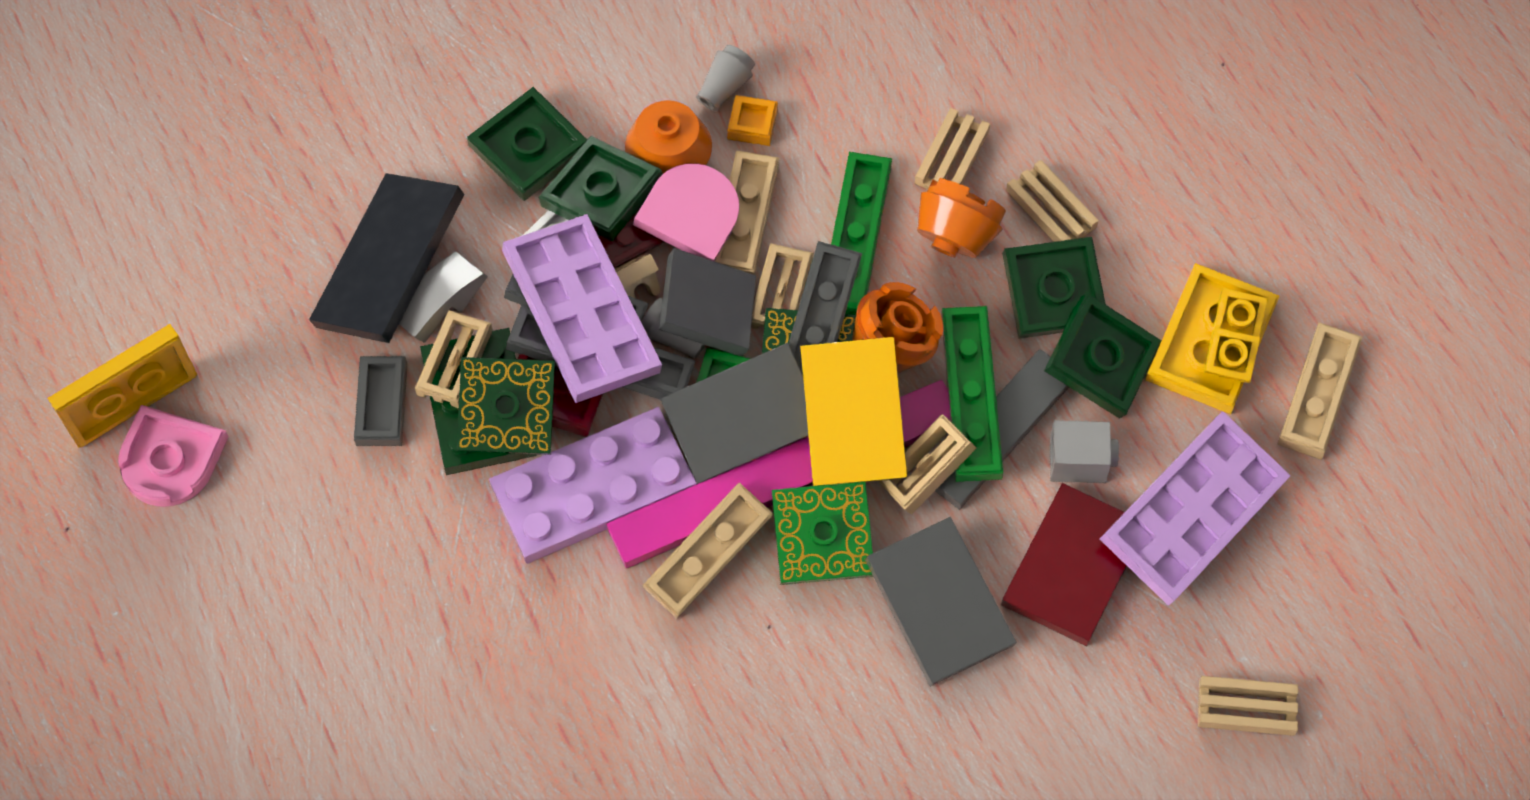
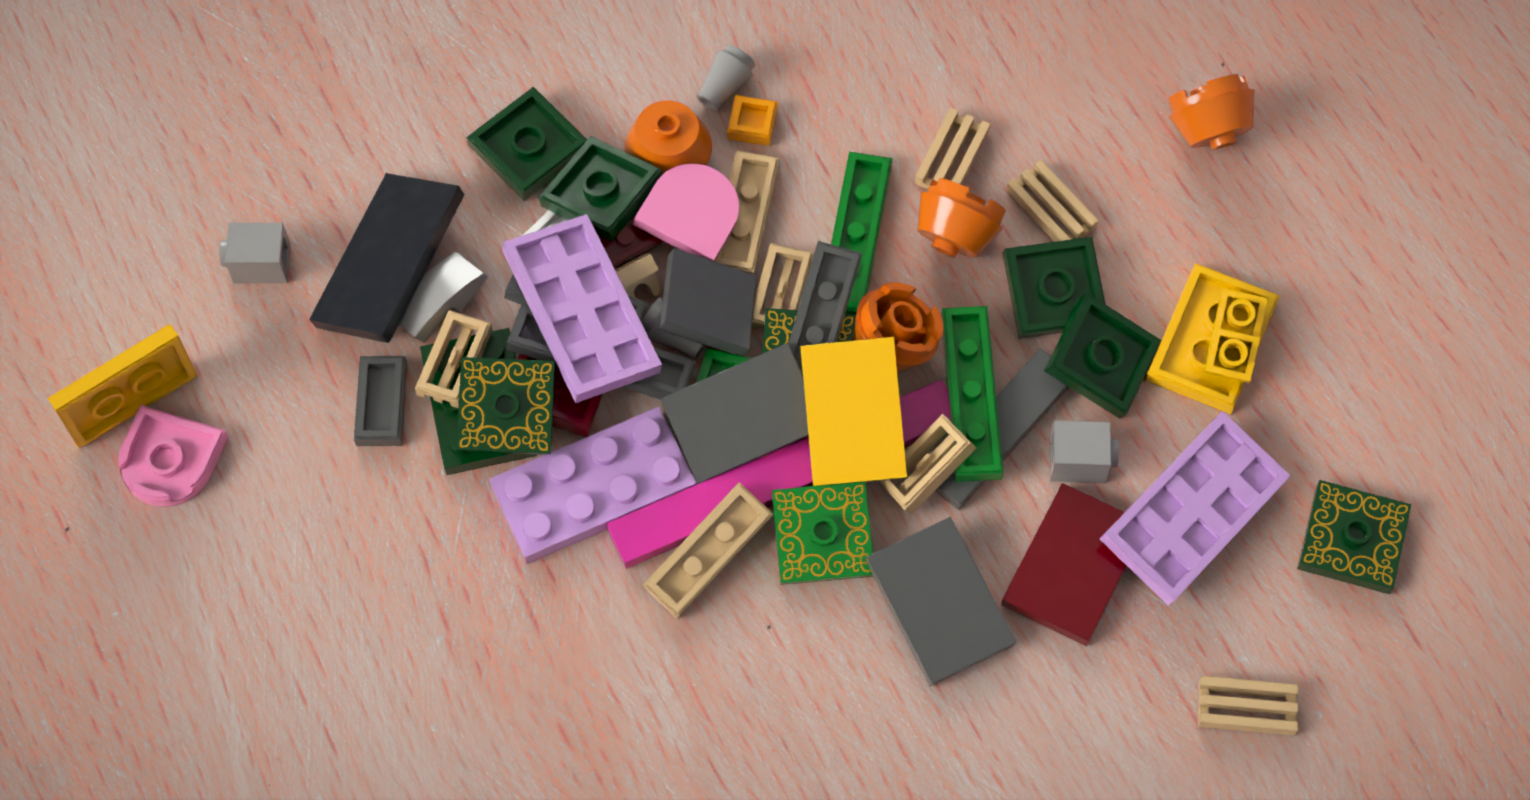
(256, 252): none -> light grey brick
(1214, 112): none -> orange cone
(1320, 391): tan tile -> none
(1354, 537): none -> dark green plate

